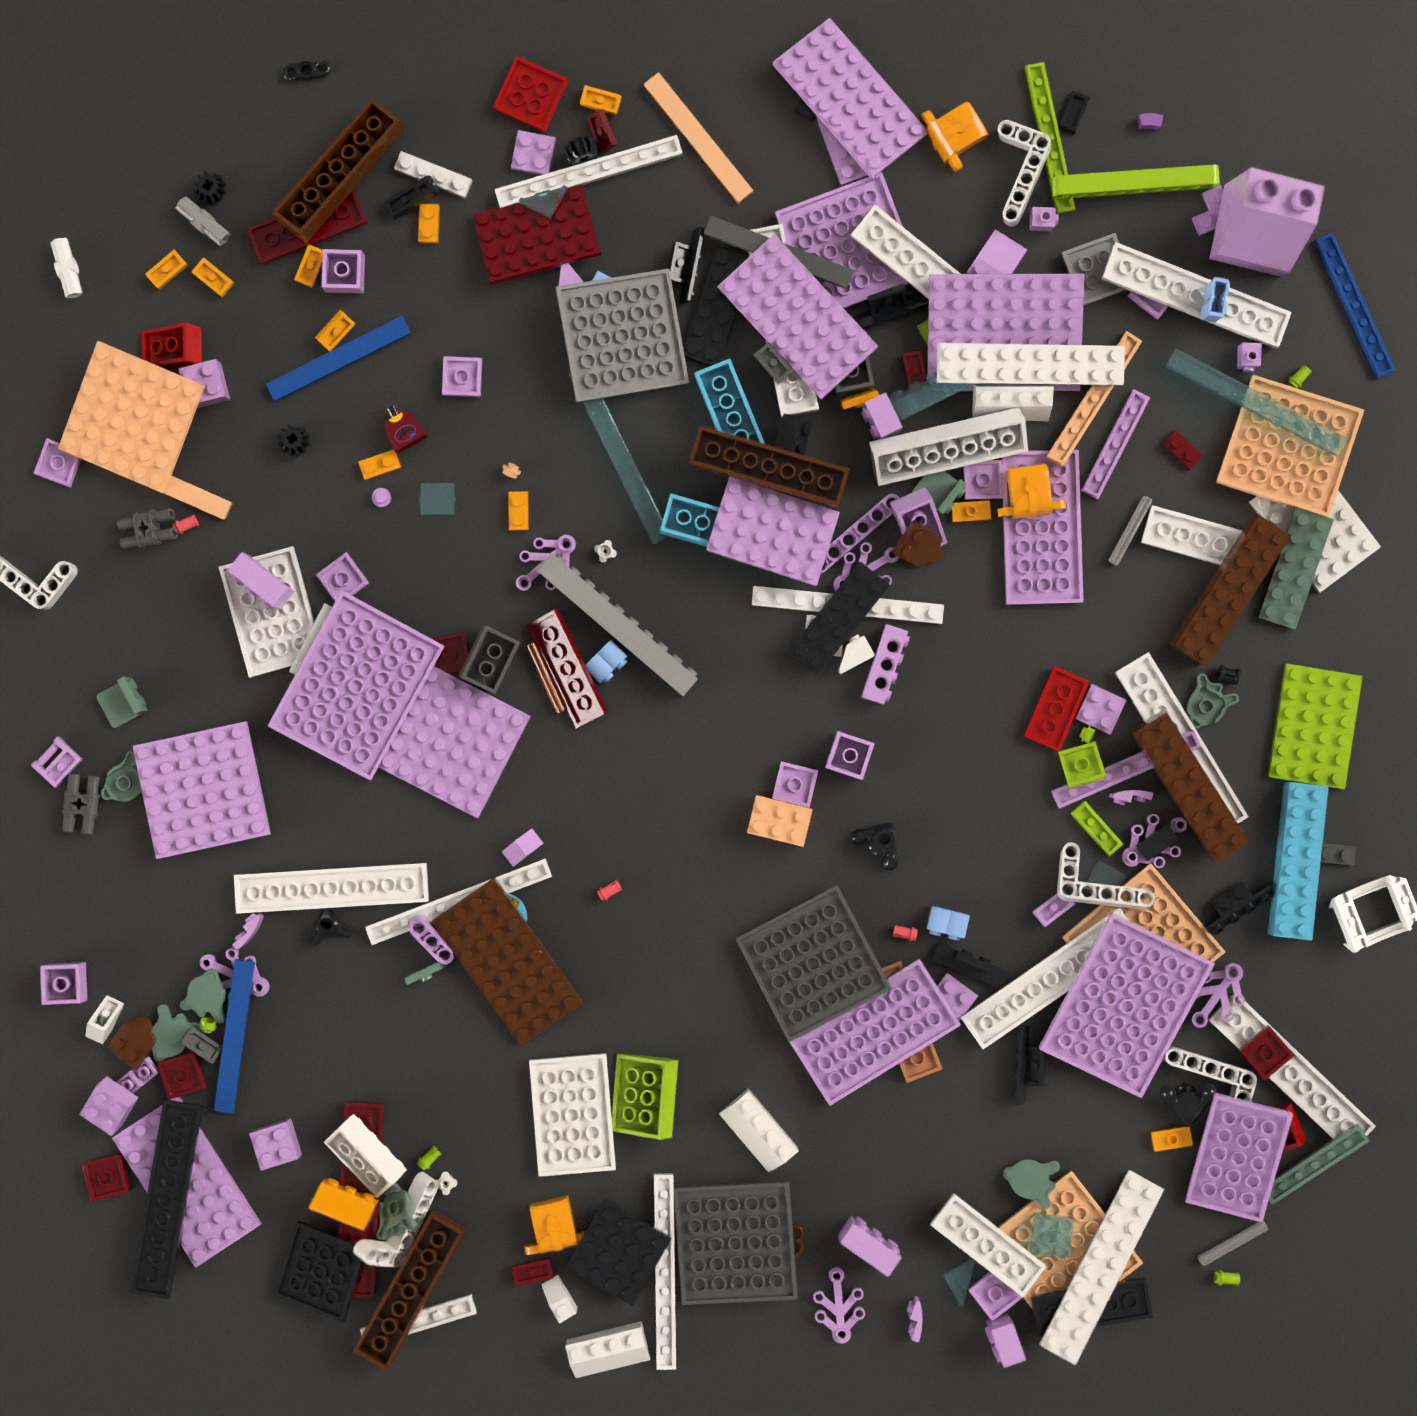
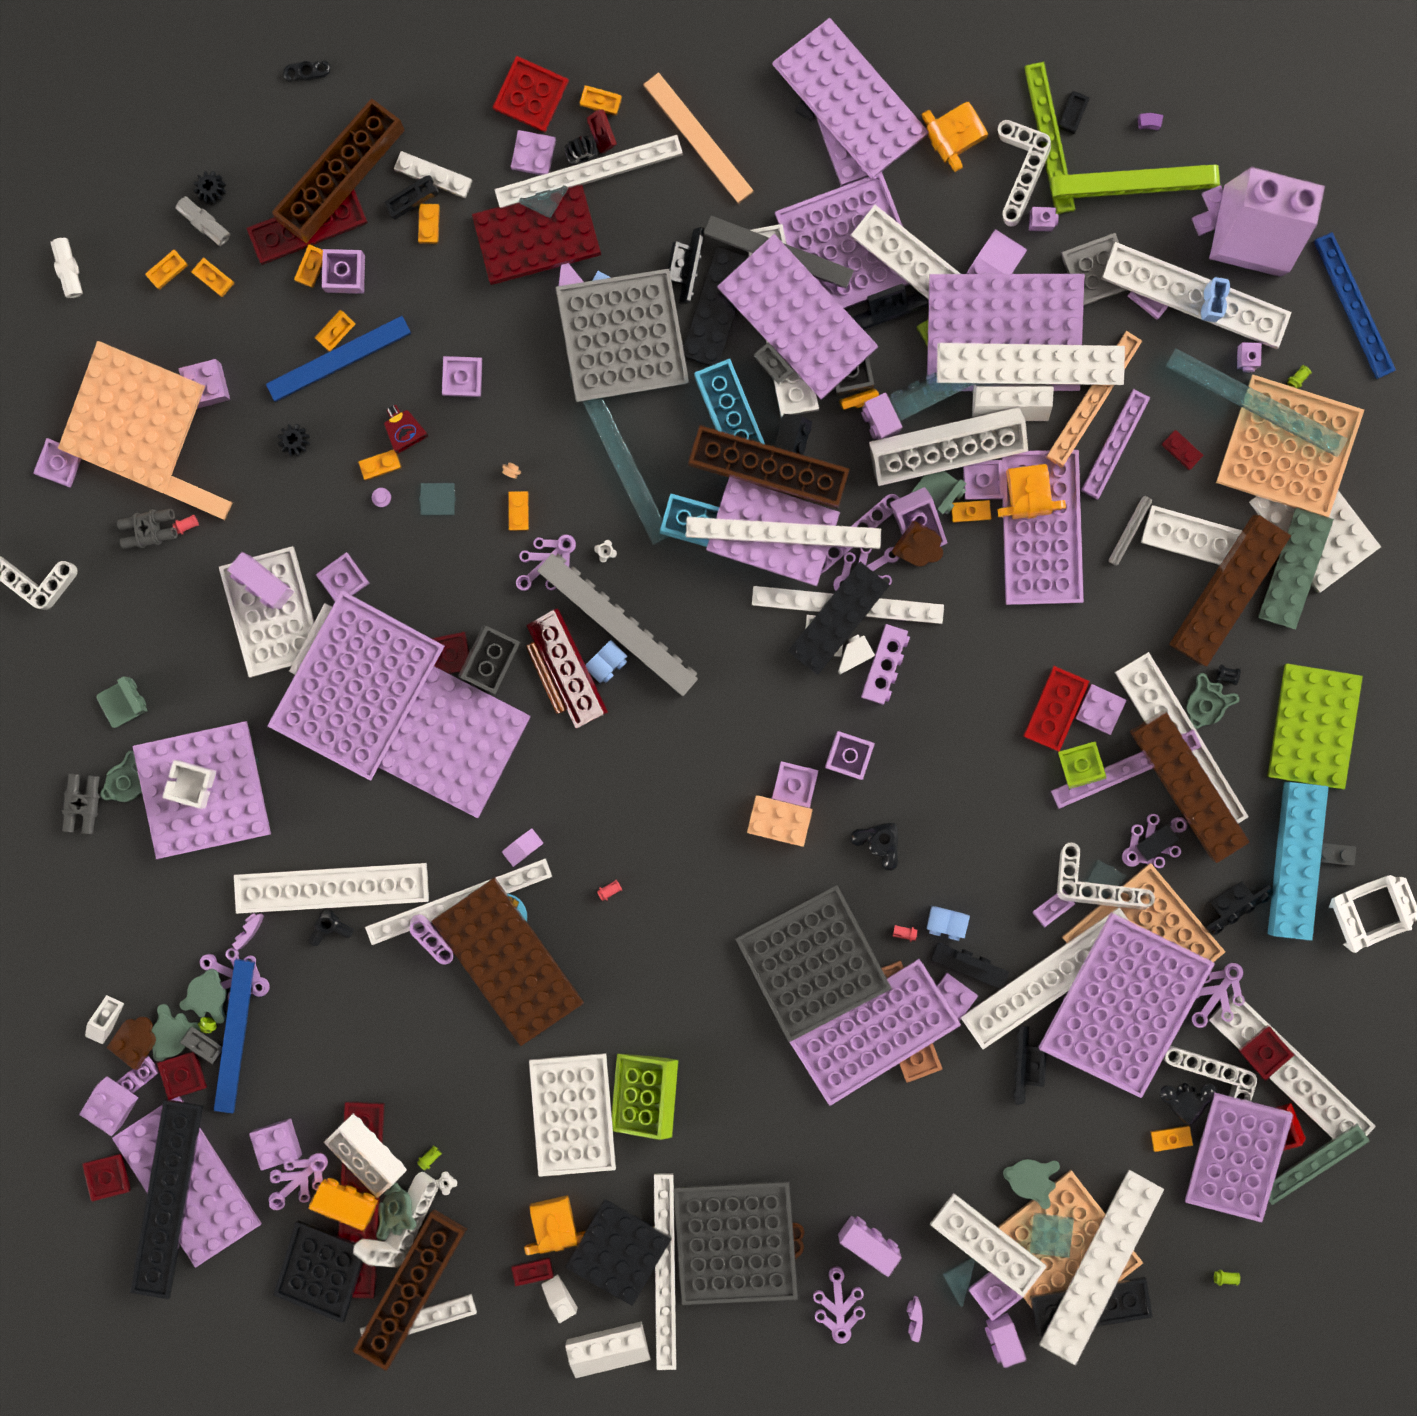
(61, 766): lavender plate -> none
(63, 983): lavender brick -> none
(172, 345): red slope -> none
(190, 784): none -> white piece
(298, 1178): none -> lavender plant
(424, 974): sand green plate -> none
(759, 1131): white slope -> none
(783, 532): none -> white plate
(914, 367): dark red plate -> none
(1087, 734): lime plate -> none
(1096, 828): lime tile -> none
(1126, 796): lavender slope -> none
(1232, 1243): light grey axle -> none

